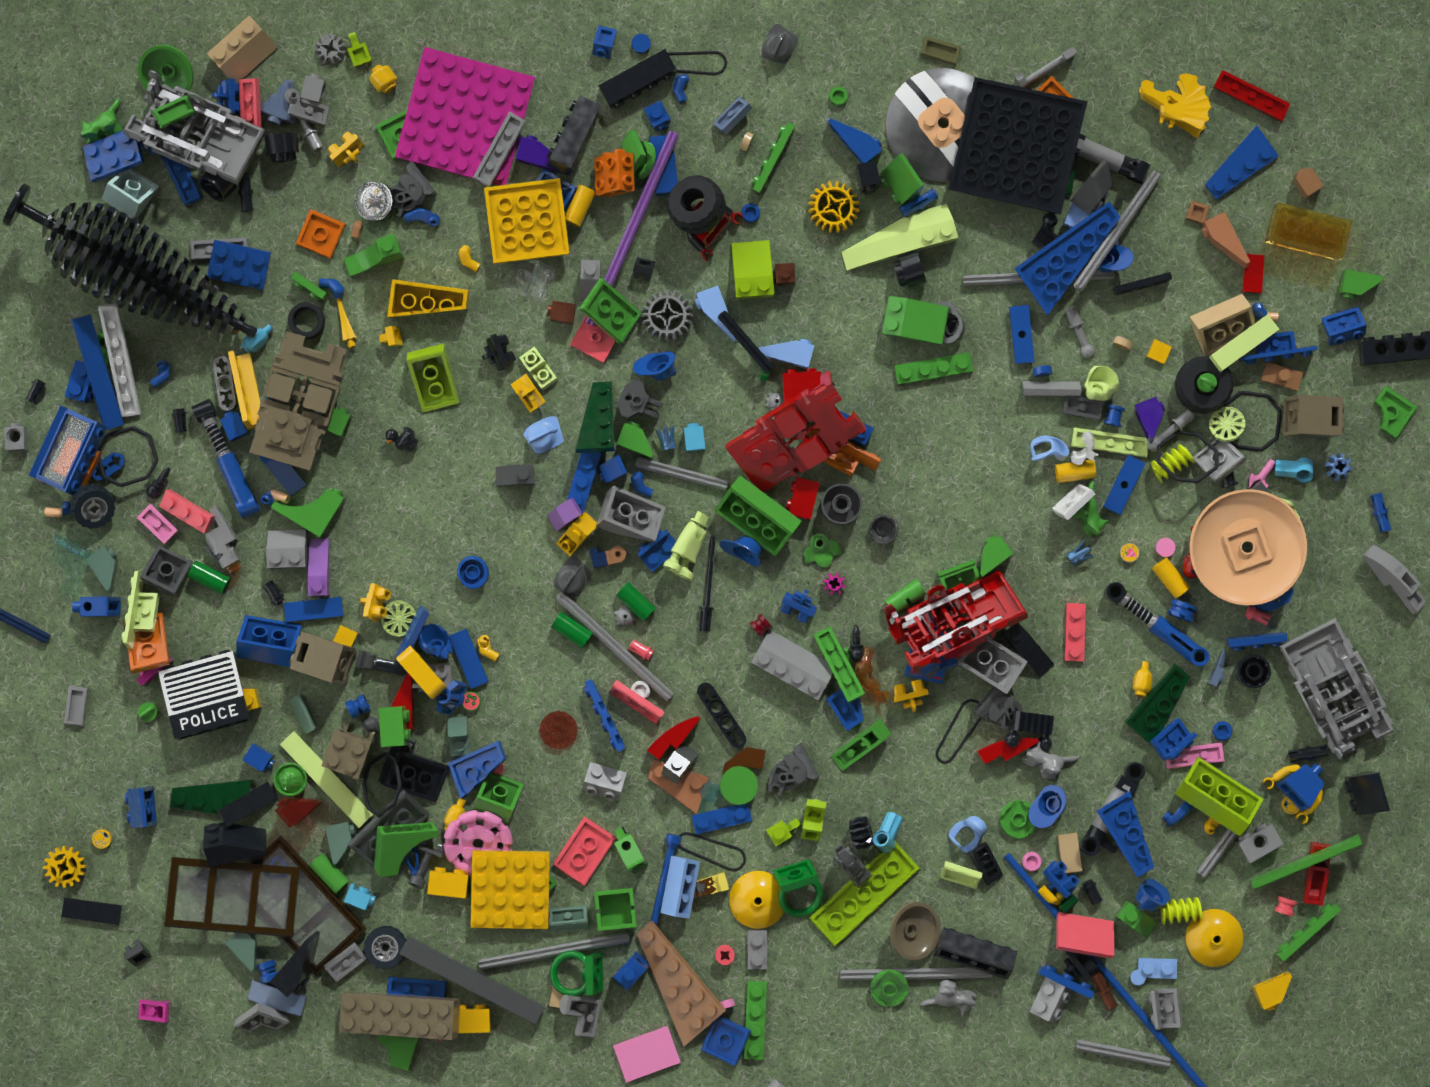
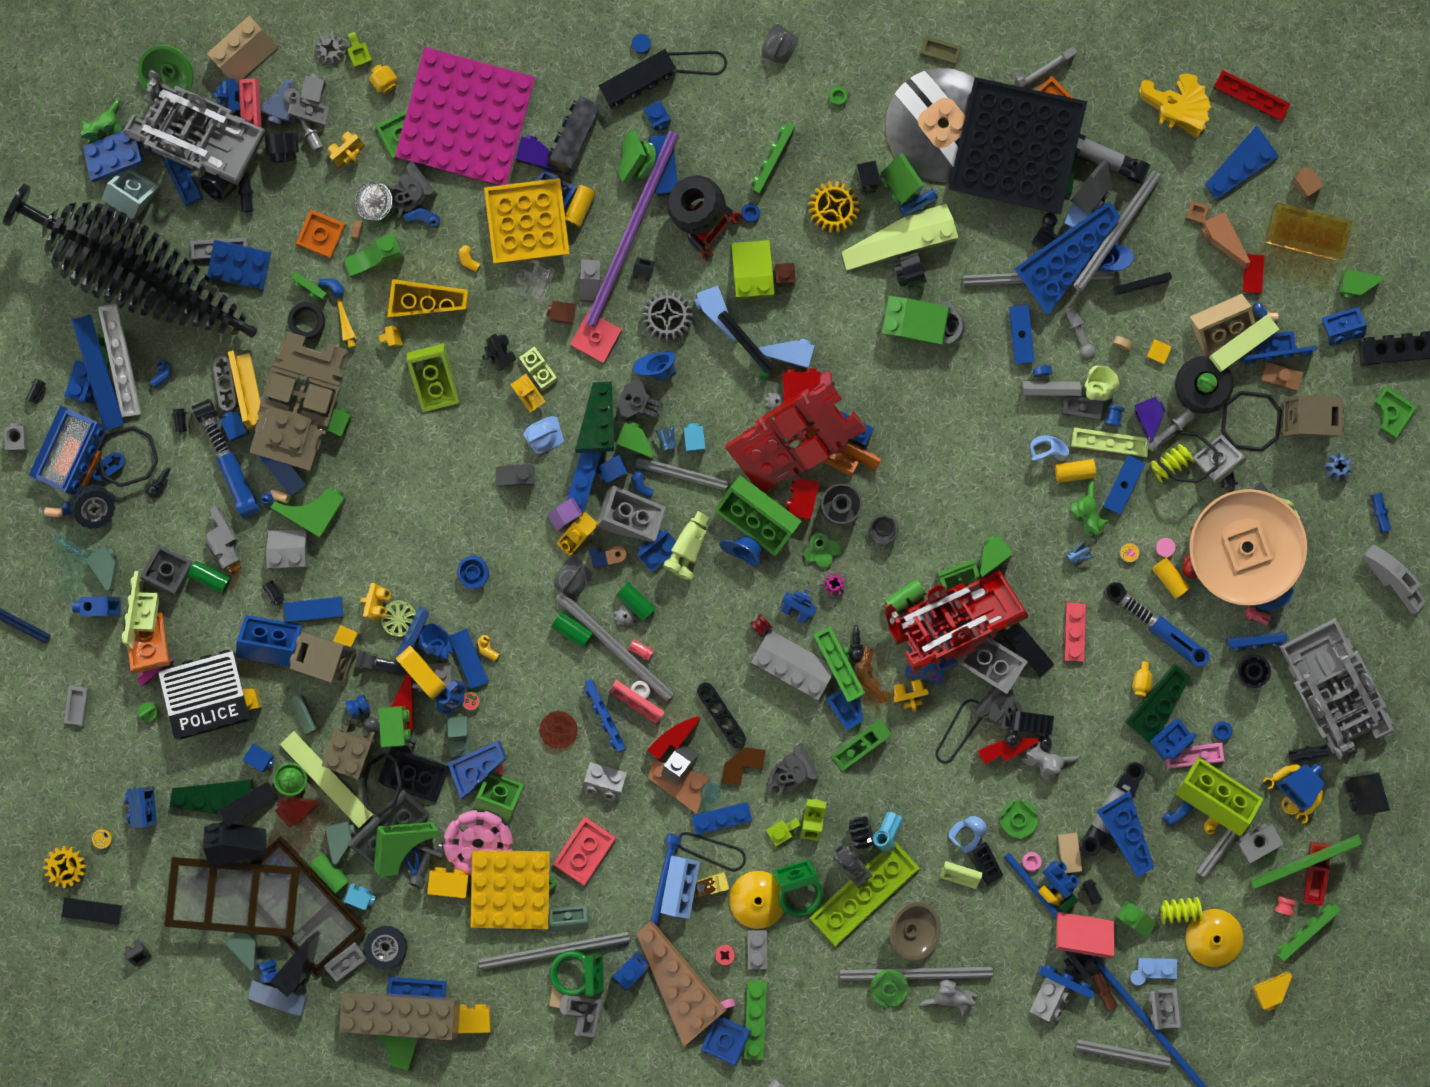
(154, 1010): dark pink slope -> none
(157, 524): bright pink plate -> none
(173, 111): bright green tile -> none
(187, 511): coral plate -> none
(258, 341): medium azure plant -> none
(261, 1015): light grey brick -> none
(319, 568): medium lavender slope -> none
(405, 440): black animal -> none
(454, 812): yellow plant -> none
(472, 979): dark grey tile -> none
(499, 149): light grey tile -> none
(604, 42): blue bracket -> none
(610, 311): bright green tile -> none
(614, 173): orange brick -> none
(615, 908): bright green piece -> none
(634, 857): bright green torso -> none
(646, 1053): bright pink tile -> none
(678, 87): blue arm -> none
(706, 610): black piece -> none
(732, 115): sand blue plate -> none
(739, 785): bright green tile -> none
(746, 141): tan tile -> none
(859, 143): blue slope -> none
(933, 368): bright green plate -> none
(976, 953): black brick -> none
(1047, 806): blue piece -> none
(1073, 501): white tile -> none
(1079, 456): white piece -> none
(1152, 895): blue piece -> none
(1182, 610): blue wheel -> none
(1217, 673): sand blue plate -> none
(1227, 424): yellowish green wheel -> none
(1263, 474): bright pink bar -> none
(1300, 469): medium azure piece -> none

